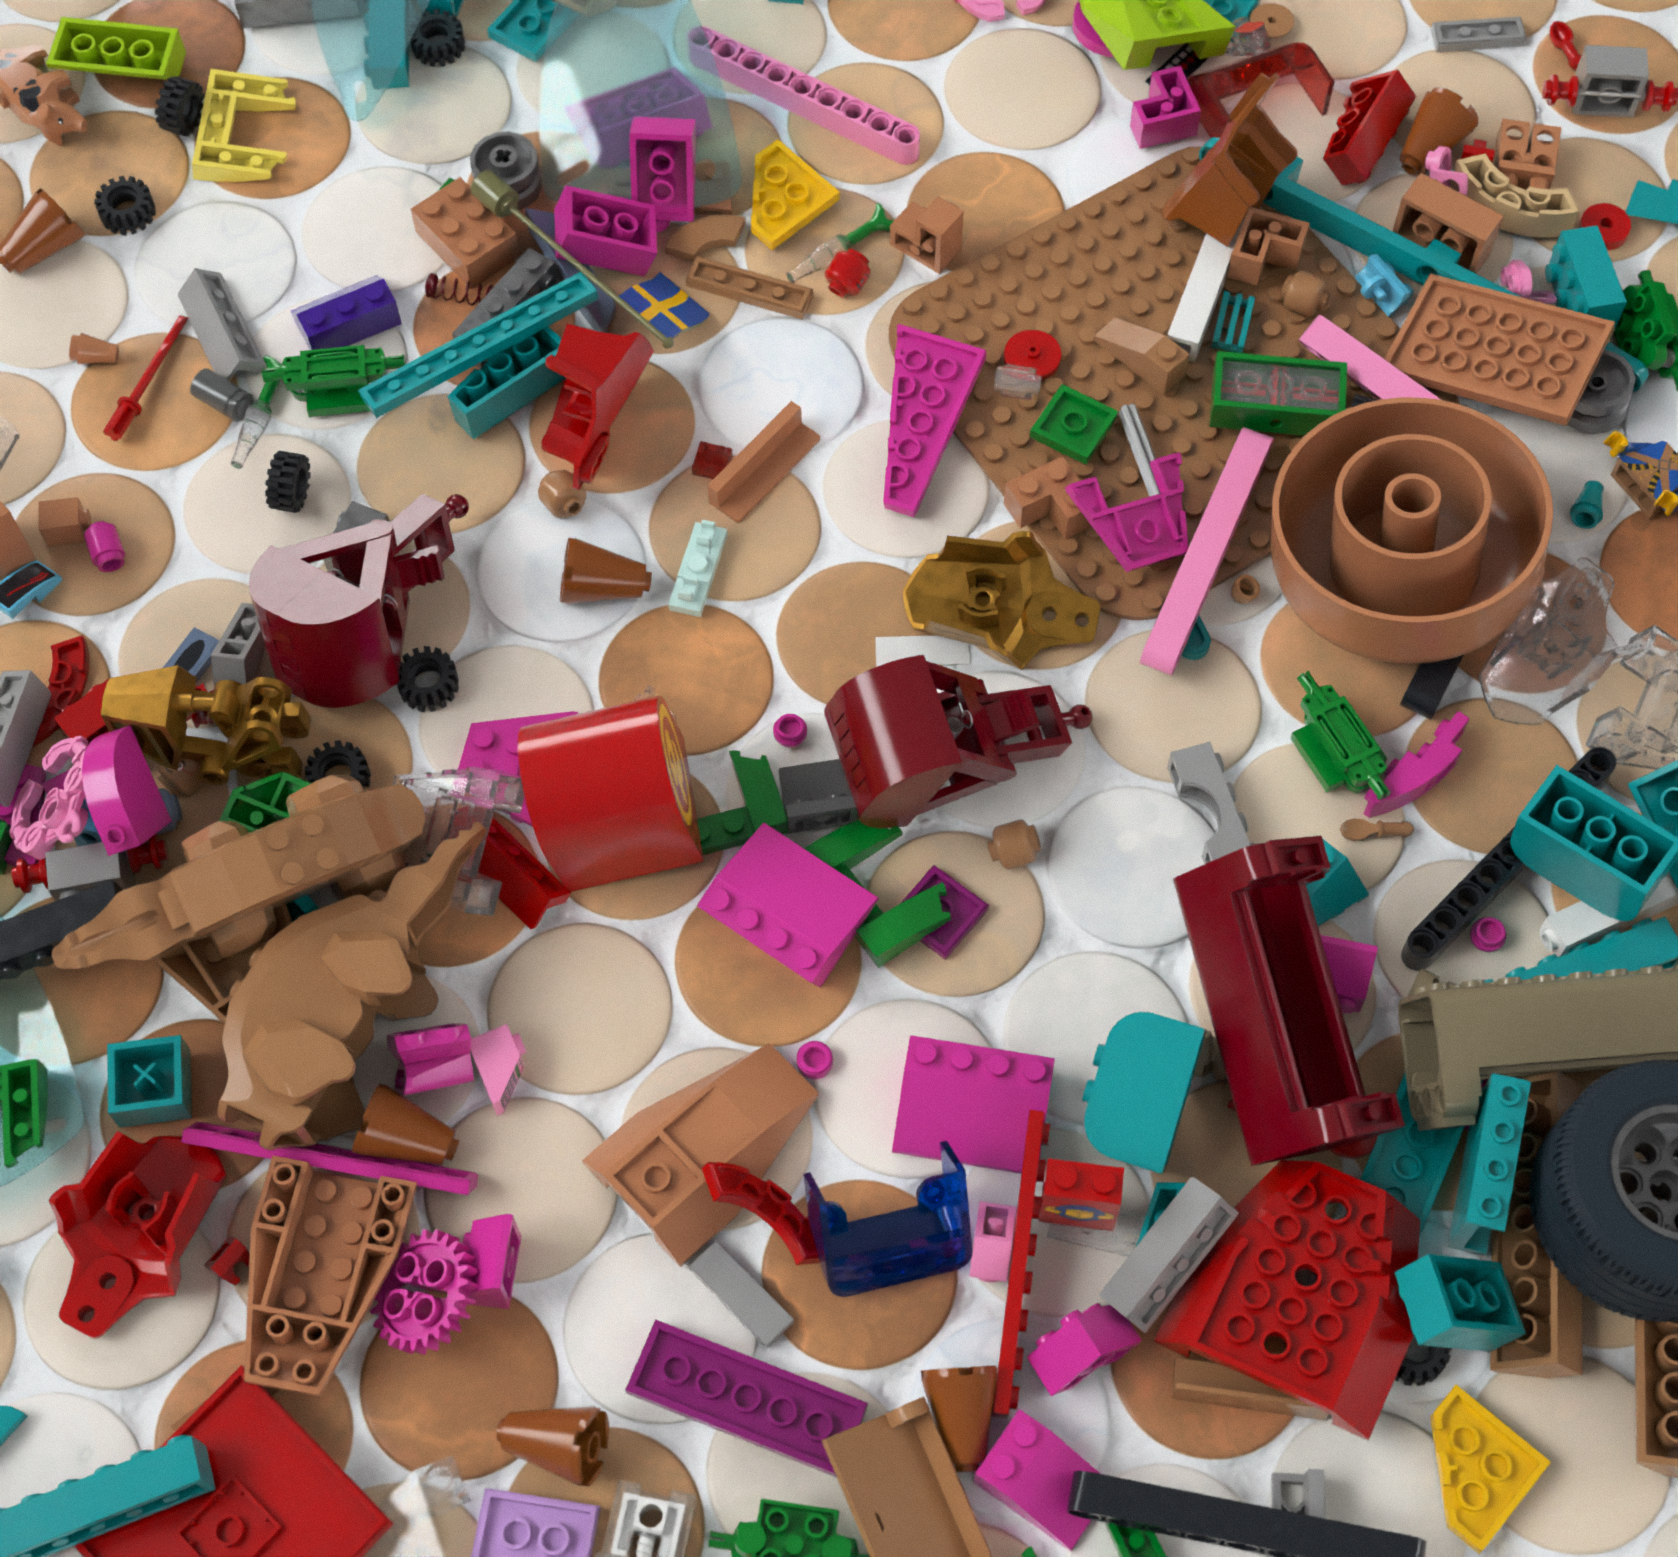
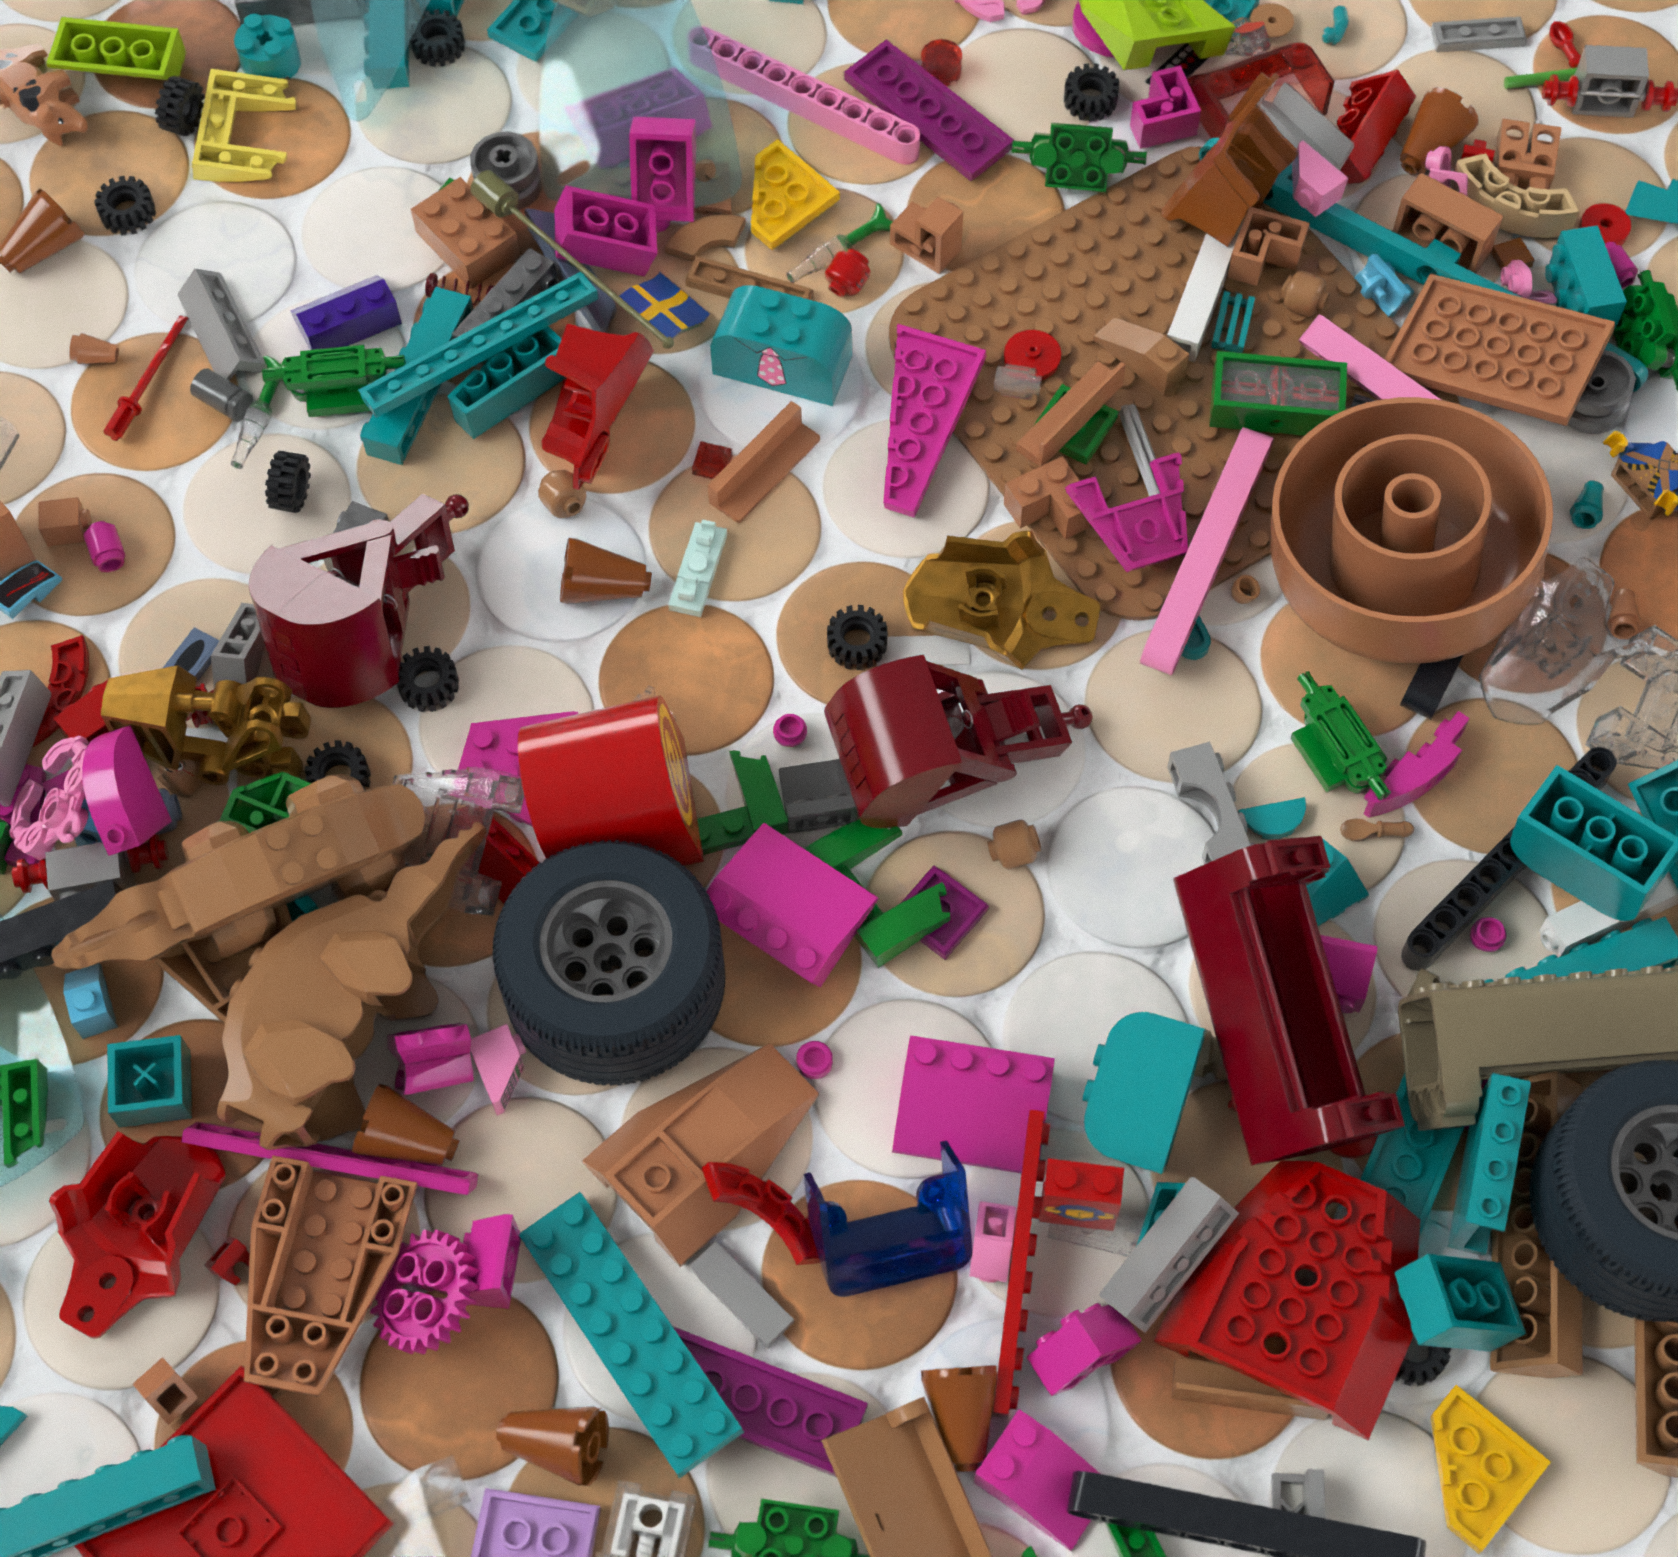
(89, 1001): none -> medium azure slope
(165, 1391): none -> nougat brick
(267, 46): none -> teal brick
(395, 431): none -> teal brick
(586, 897): none -> black wheel
(631, 1335): none -> teal plate
(782, 344): none -> teal brick
(862, 621): none -> black tyre
(942, 60): none -> clear red wheel
(943, 118): none -> magenta plate
(1071, 413): none -> nougat panel
(1078, 155): none -> green piece
(1091, 79): none -> black tyre
(1275, 819): none -> teal tile
(1303, 122): none -> light grey panel
(1316, 180): none -> bright pink slope
(1341, 22): none -> teal arm
(1512, 250): none -> dark orange tile
(1536, 78): none -> bright green bar
(1623, 265): none -> dark pink brick
(1624, 615): none -> nougat cone

